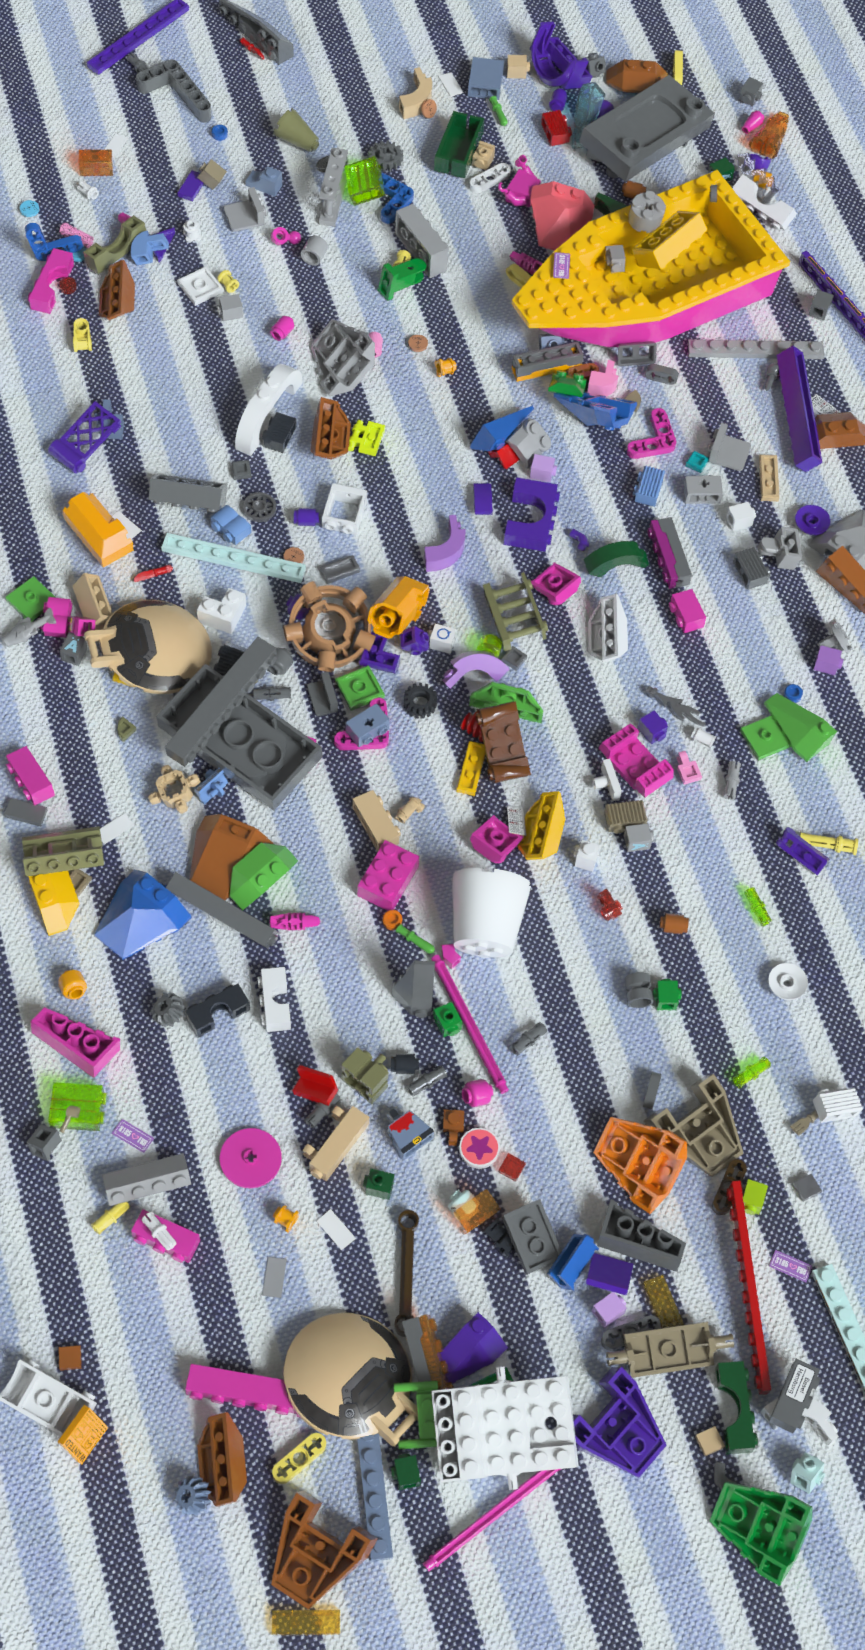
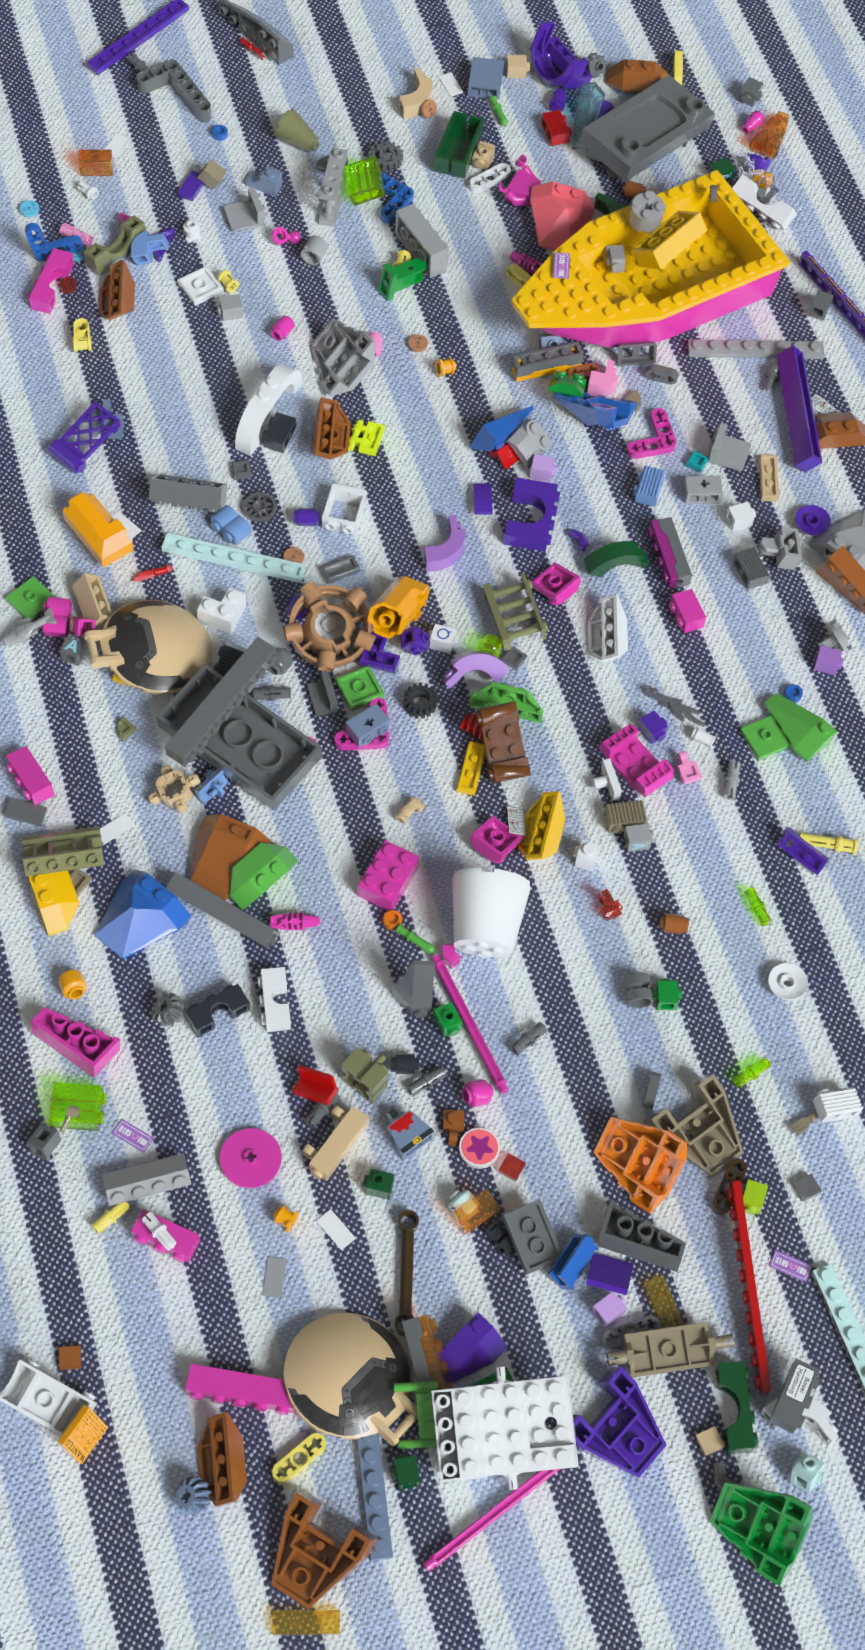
(375, 819): tan brick -> none

